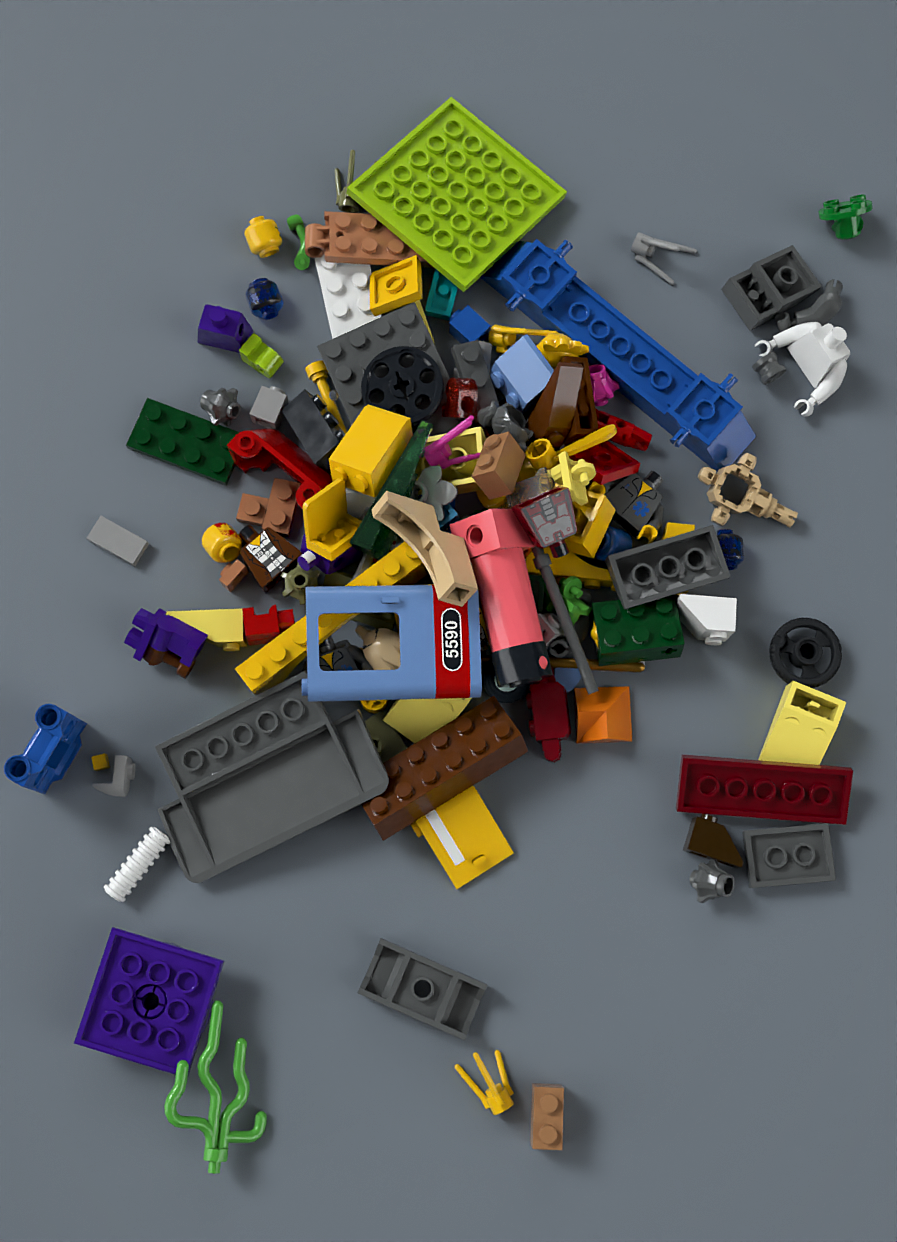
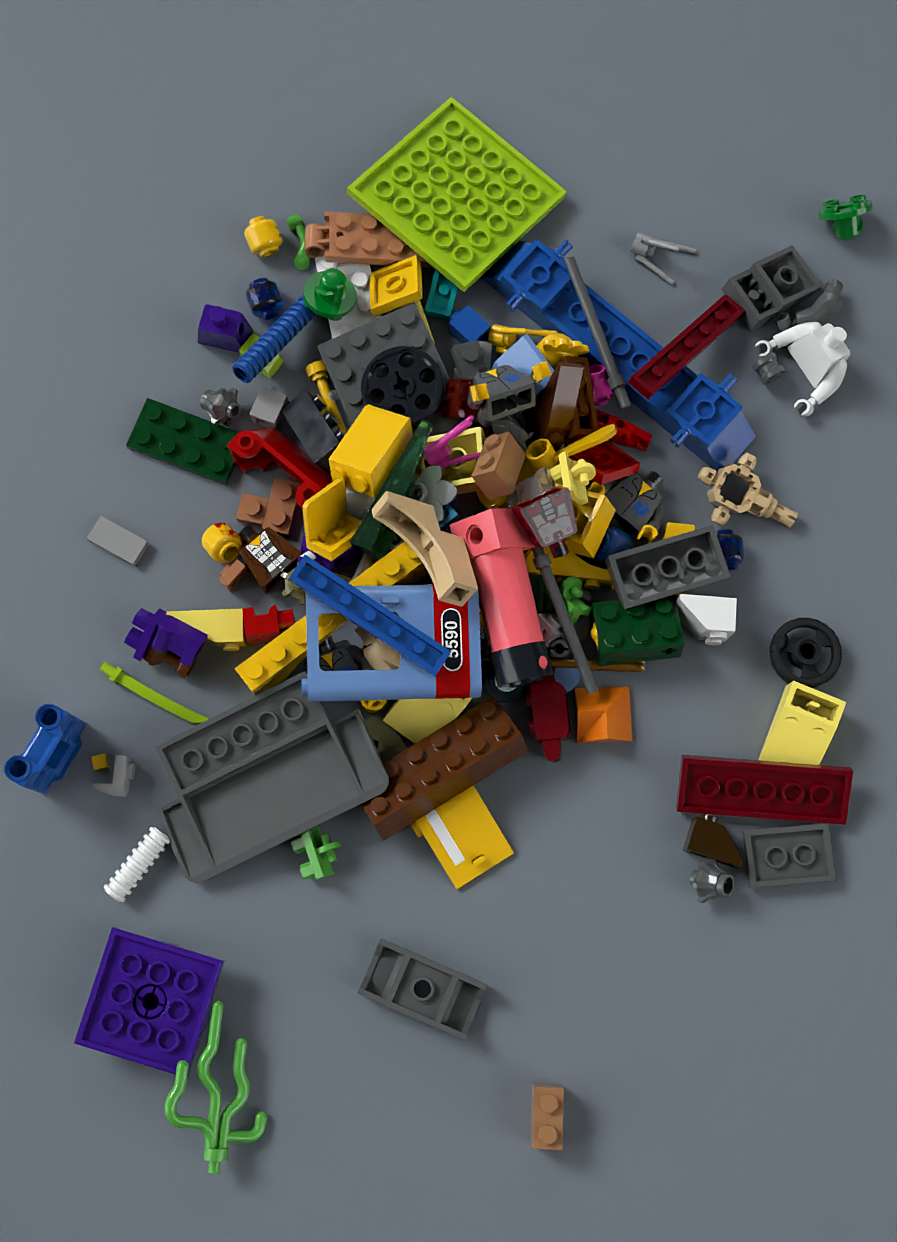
(118, 675): none -> lime sword
(272, 341): none -> blue piece
(319, 851): none -> bright green hips
(329, 294): none -> green plate
(343, 200): olive plant -> none
(369, 615): none -> blue plate
(497, 1097): yellow plant -> none
(505, 390): none -> dark grey torso
(616, 381): none -> dark grey bar
(686, 347): none -> dark red plate

